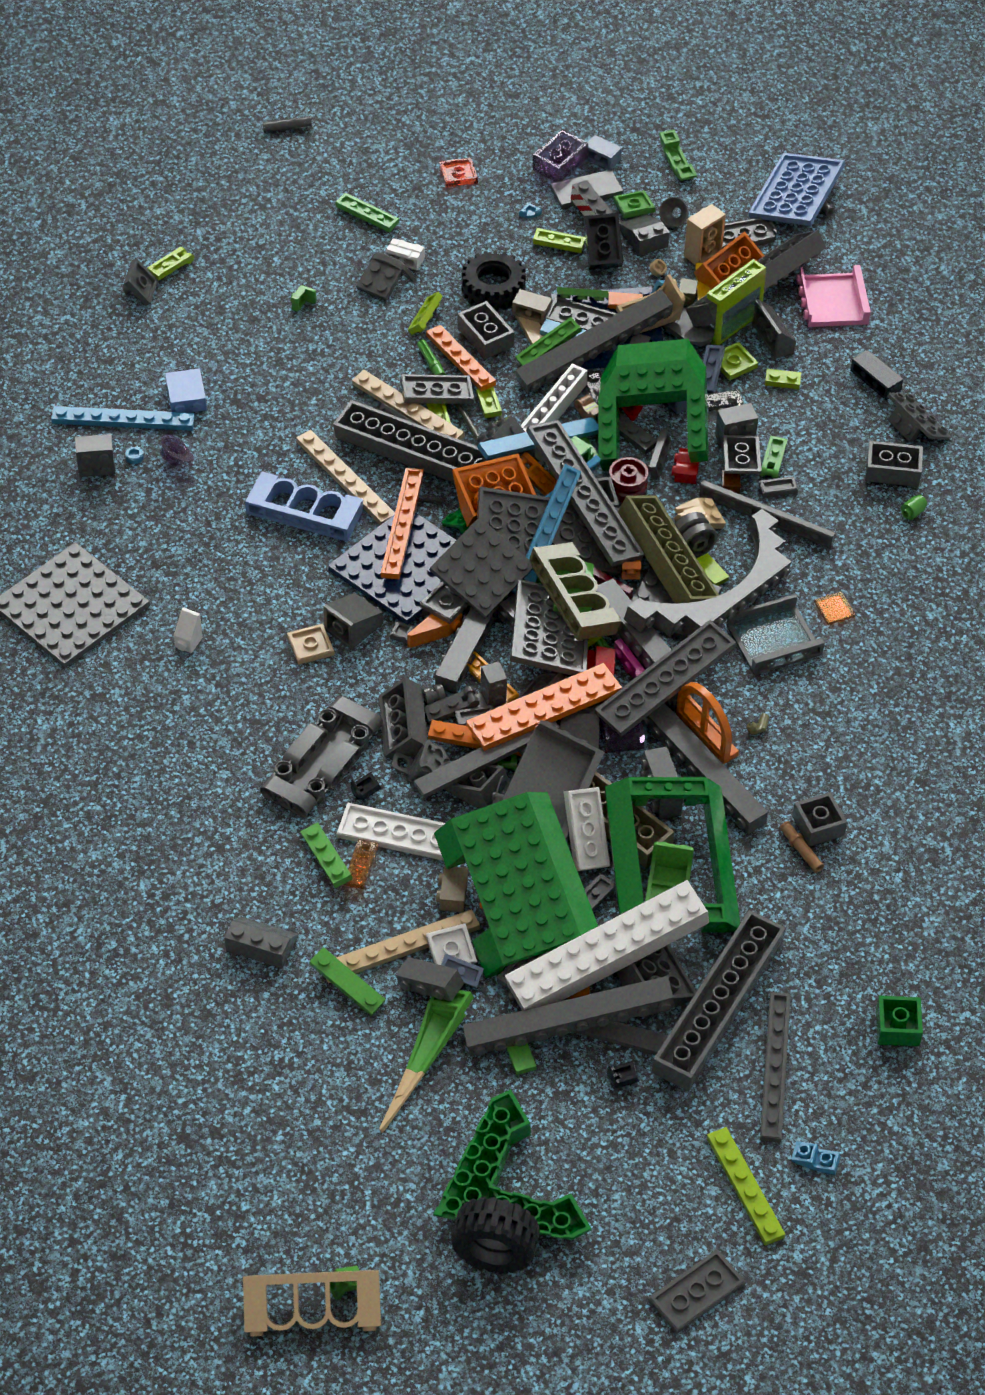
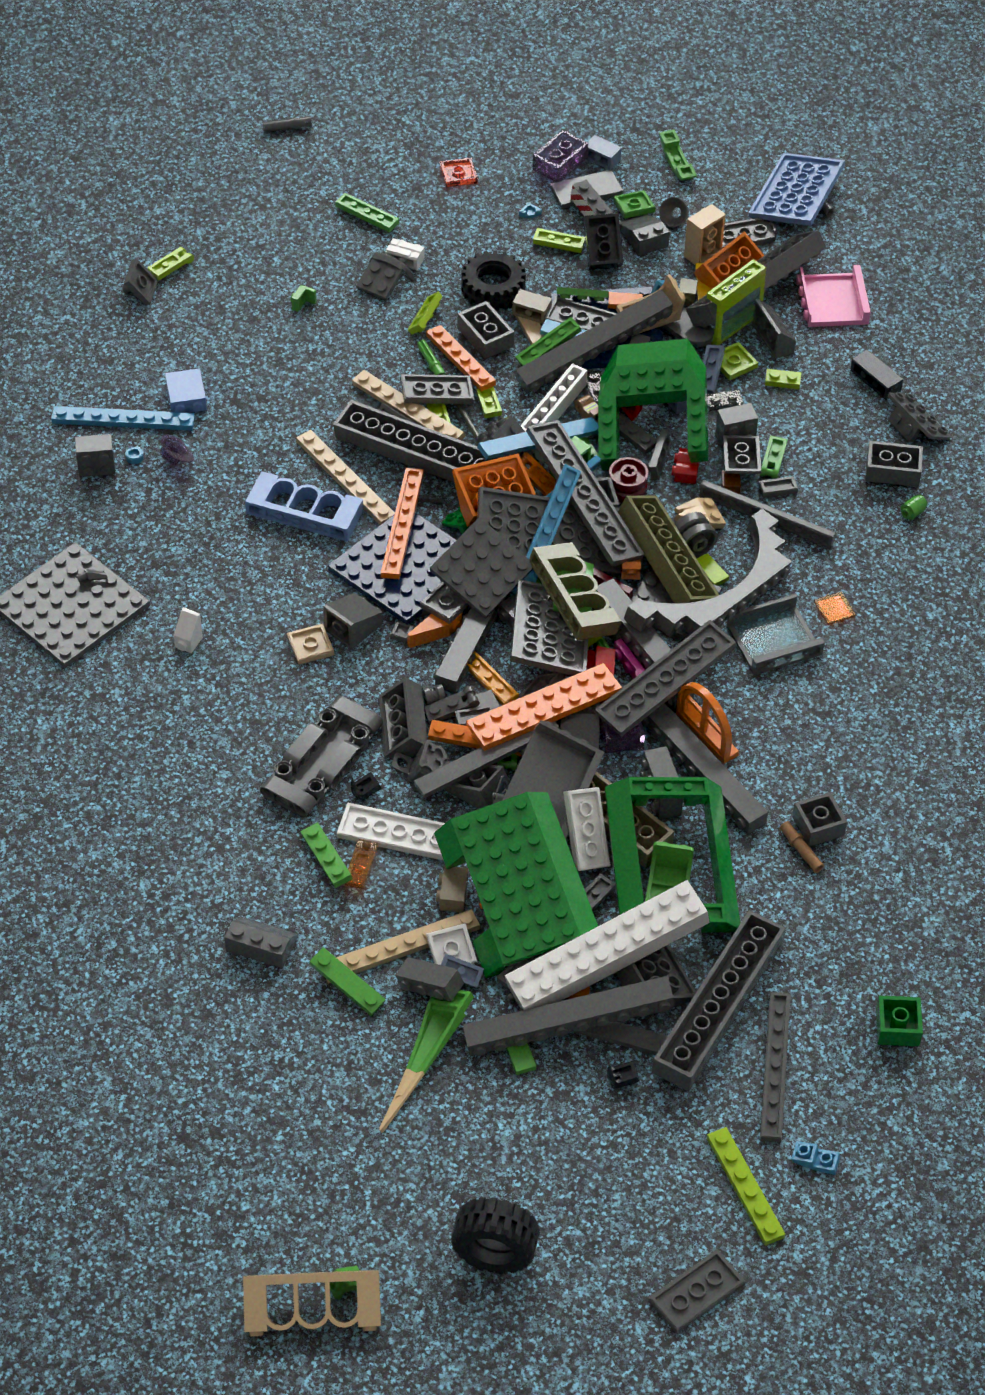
(91, 575): none -> dark grey bar
(483, 1165): green wedge -> none
(493, 684): dark grey brick -> none
(658, 267): tan tile -> none
(761, 726): olive arm -> none

